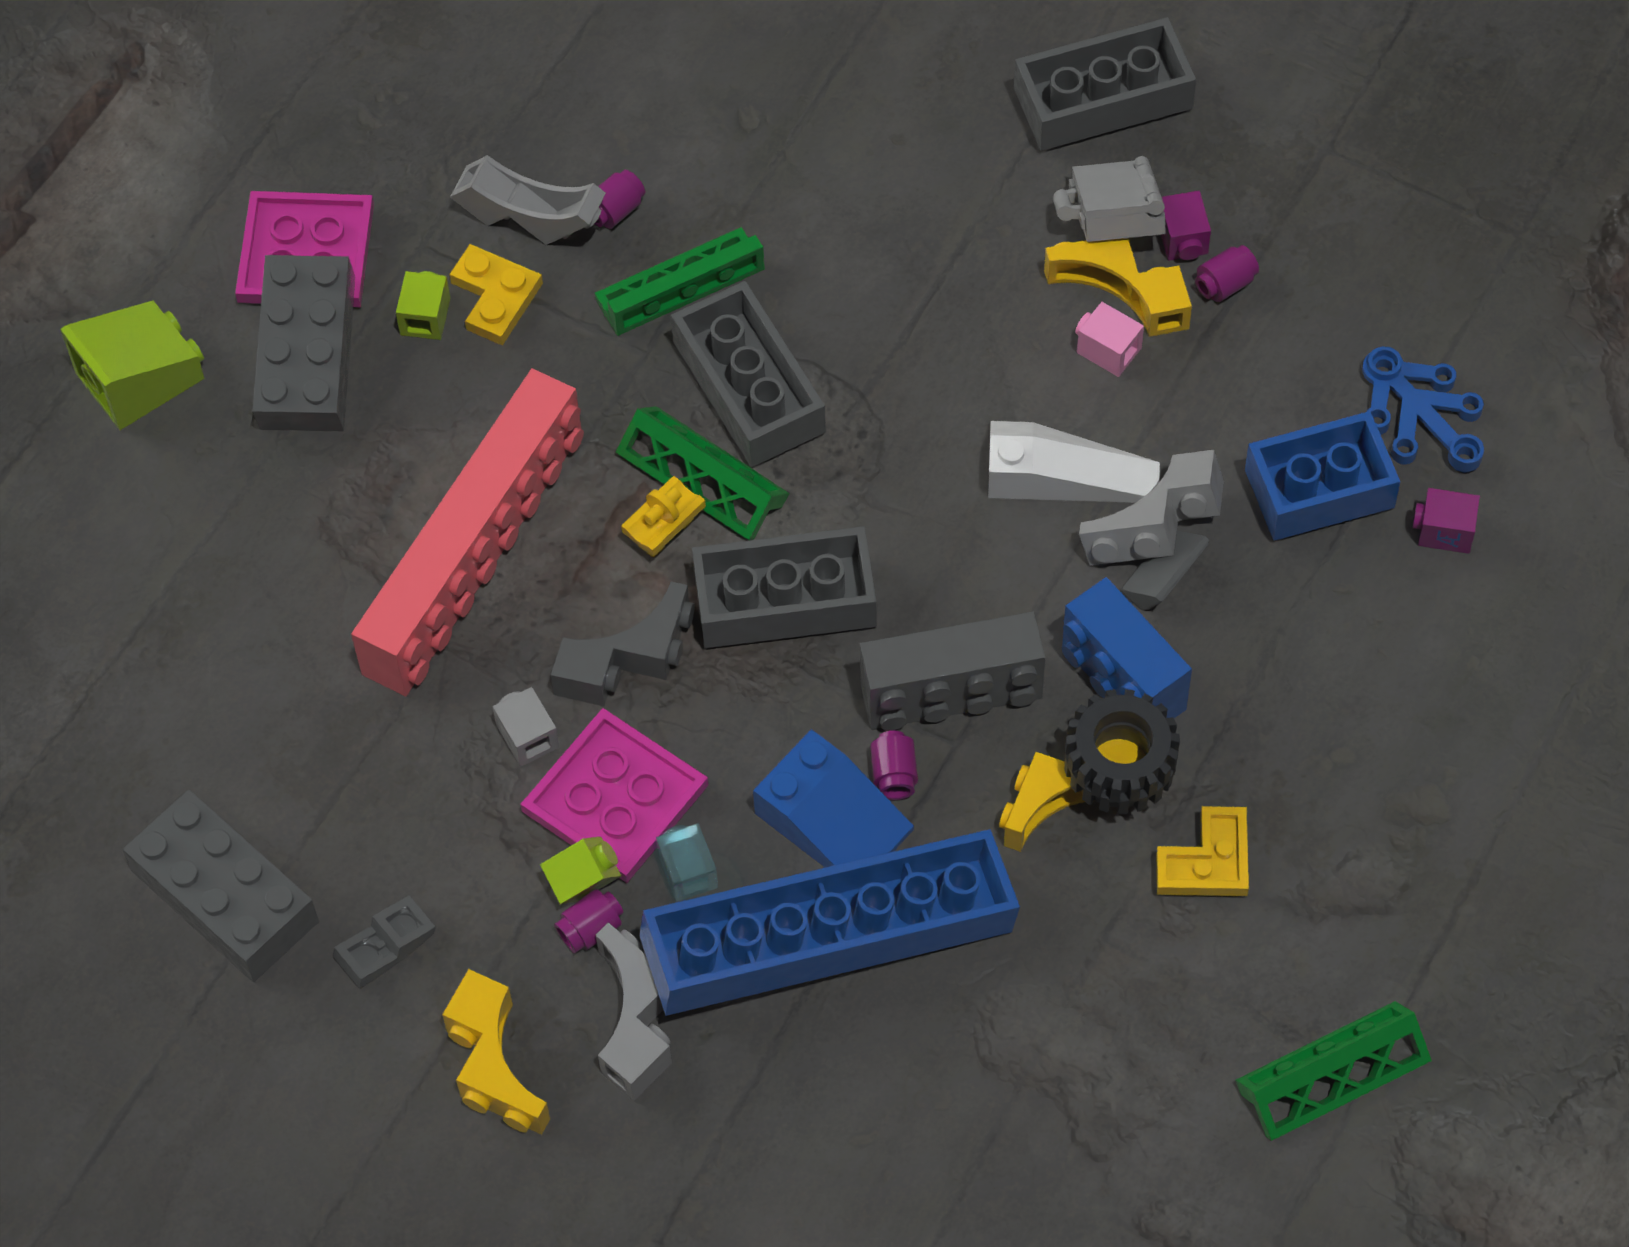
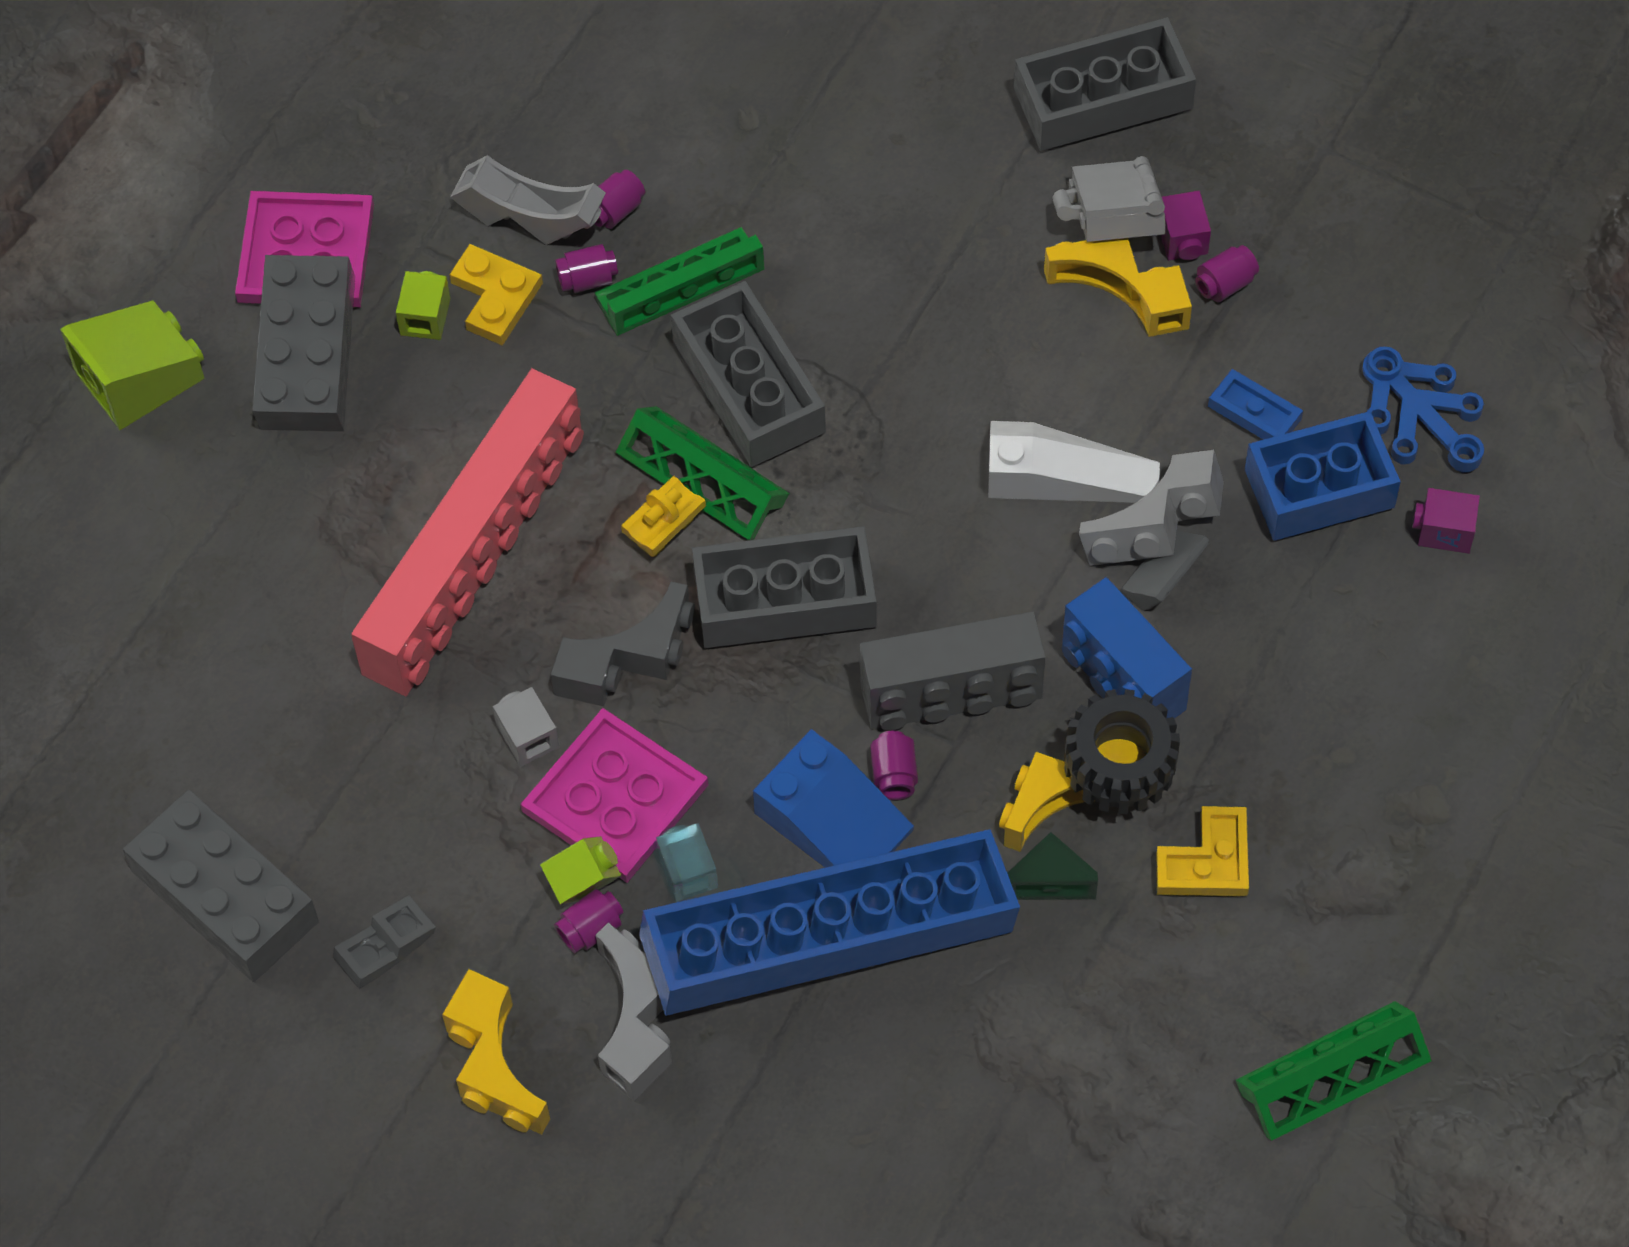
(586, 268): none -> magenta brick
(1053, 873): none -> clear green slope
(1109, 338): bright pink brick -> none
(1254, 407): none -> blue plate

